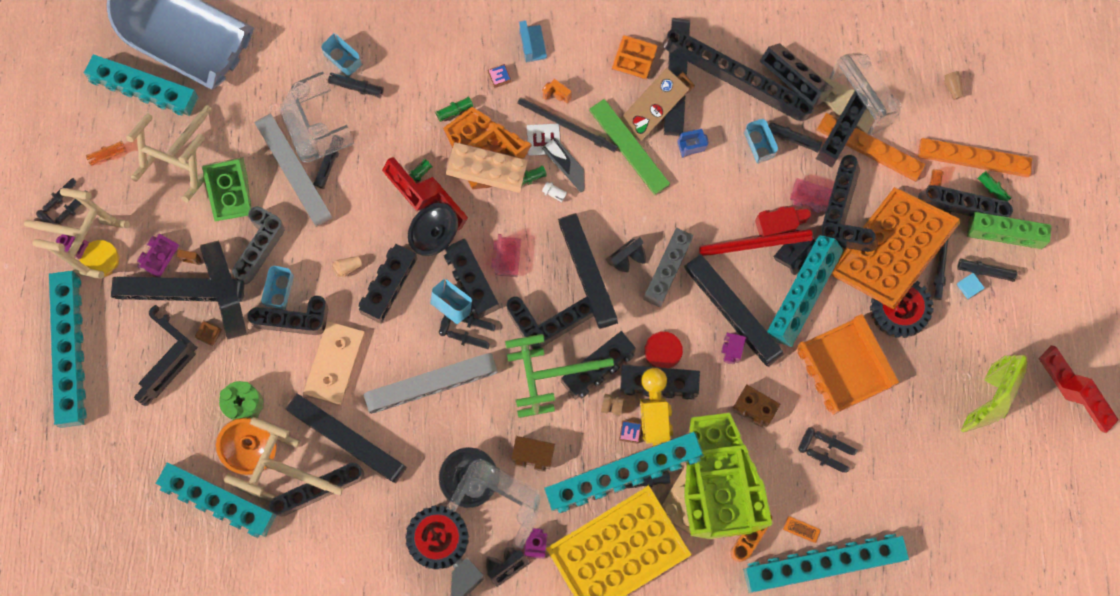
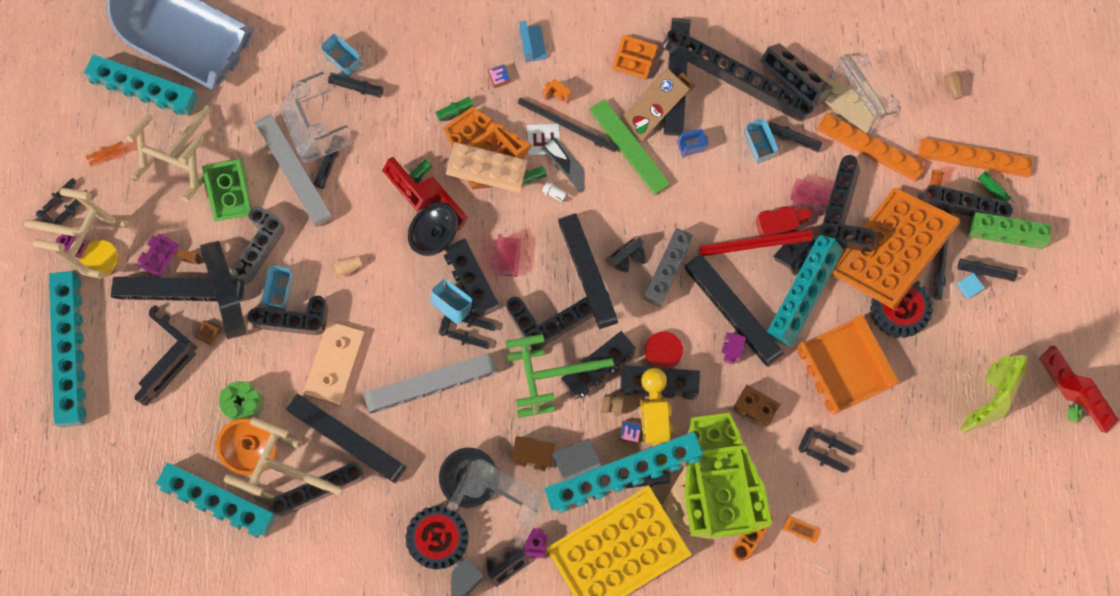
(379, 310): black brick -> none
(576, 460): none -> dark grey slope
(842, 131): black brick -> none
(896, 553): teal brick -> none
(1074, 413): none -> bright green plate

